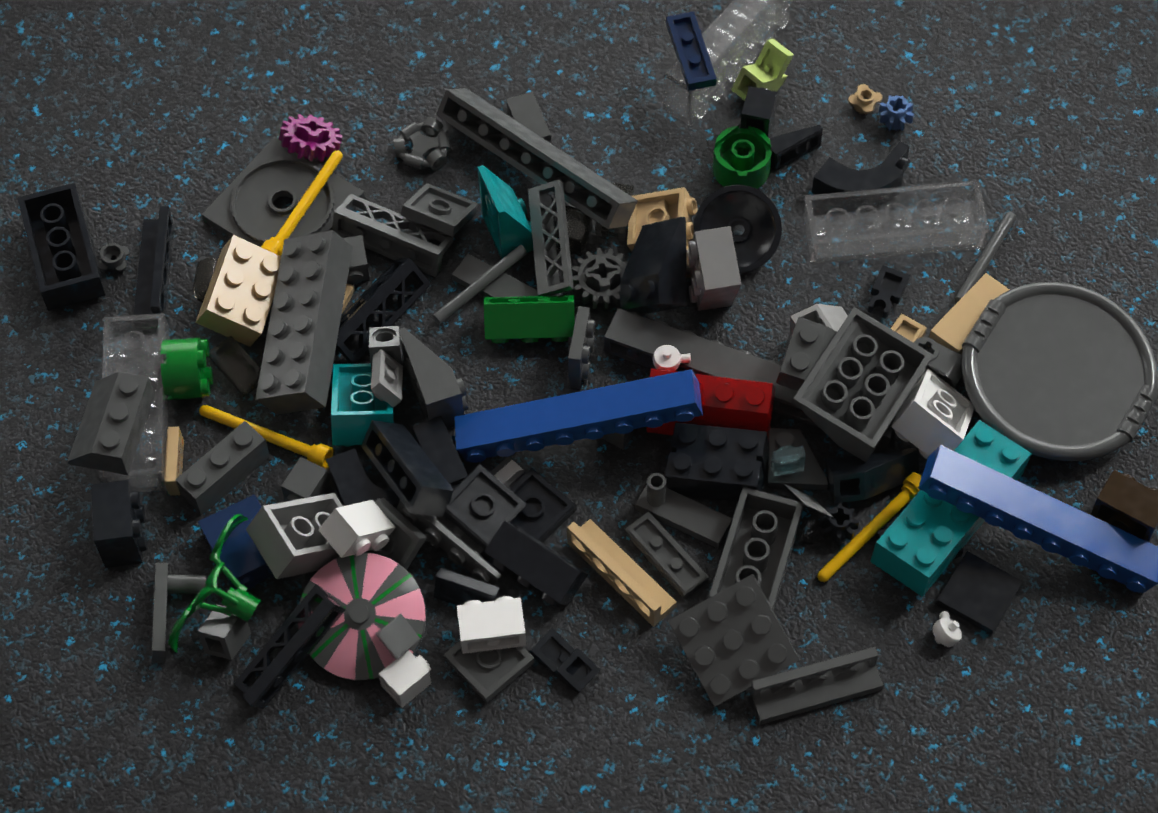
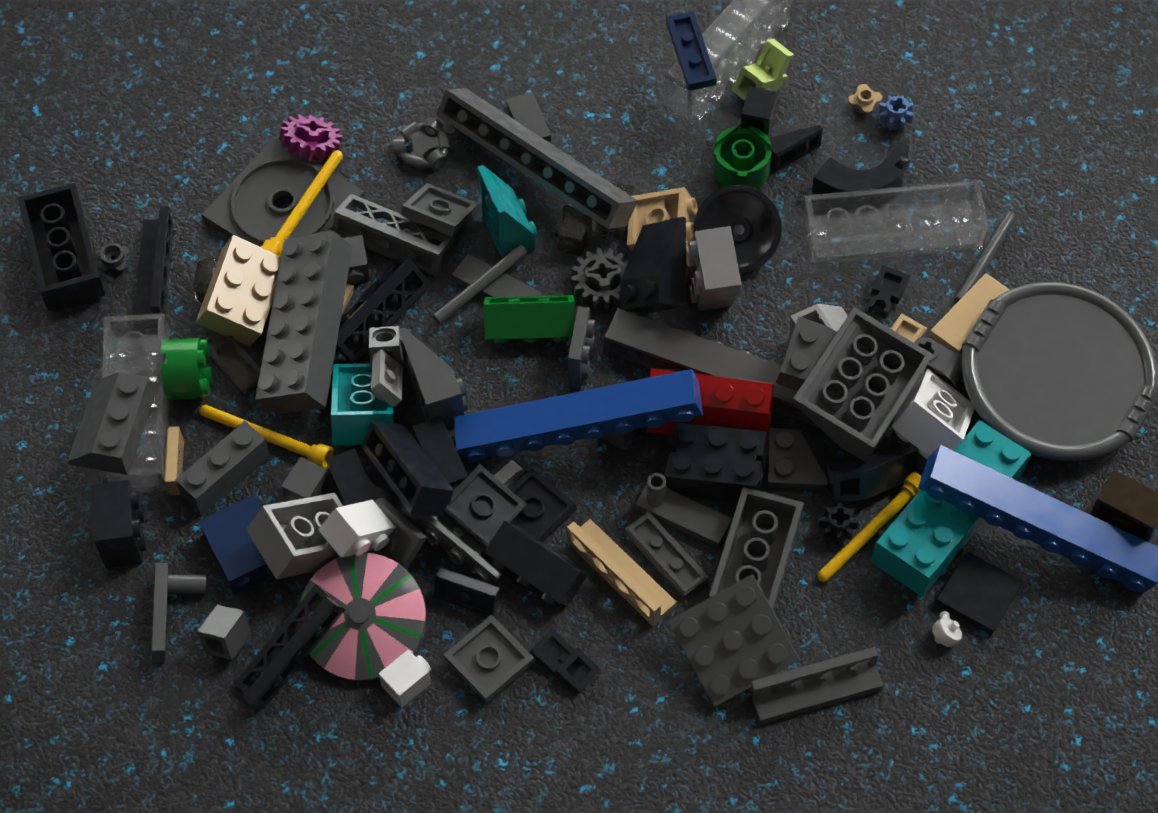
(236, 601): green plant -> none
(397, 636): dark grey slope -> none
(491, 624): white brick -> none
(546, 236): dark grey fence -> none
(669, 358): white piece -> none
(788, 460): clear light blue plate -> none
(808, 500): light grey sticker -> none

